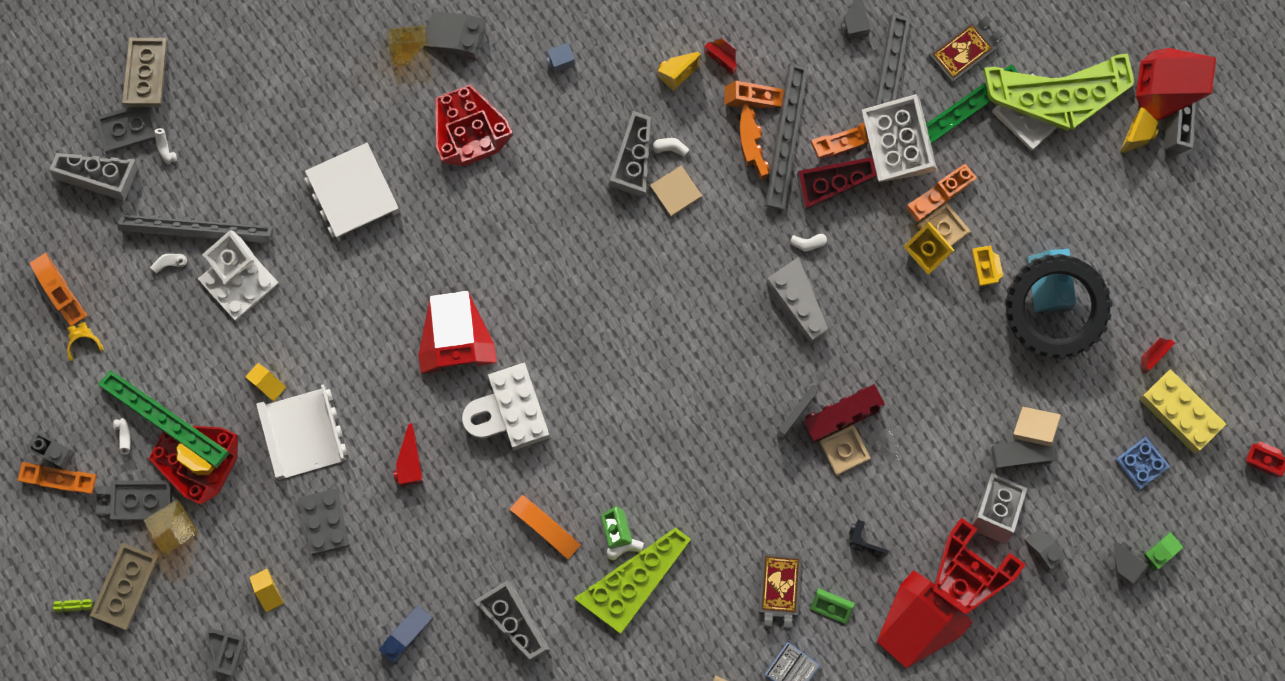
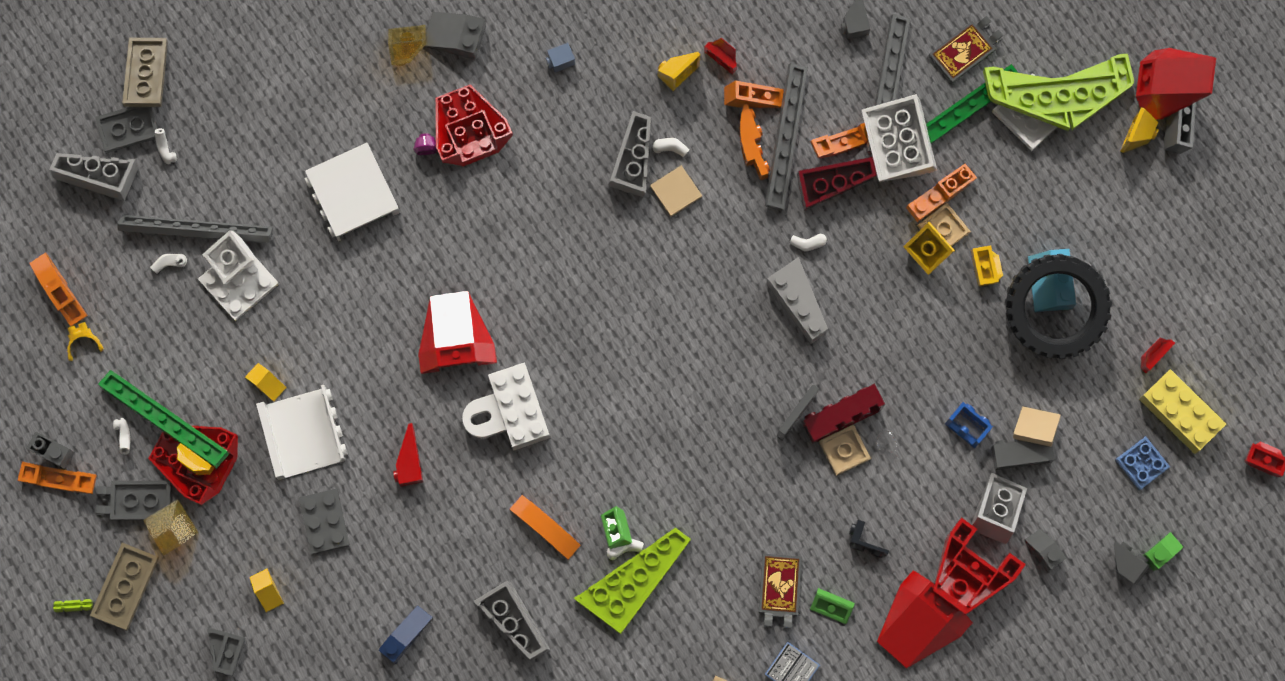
(425, 145): none -> magenta cone
(969, 424): none -> blue window

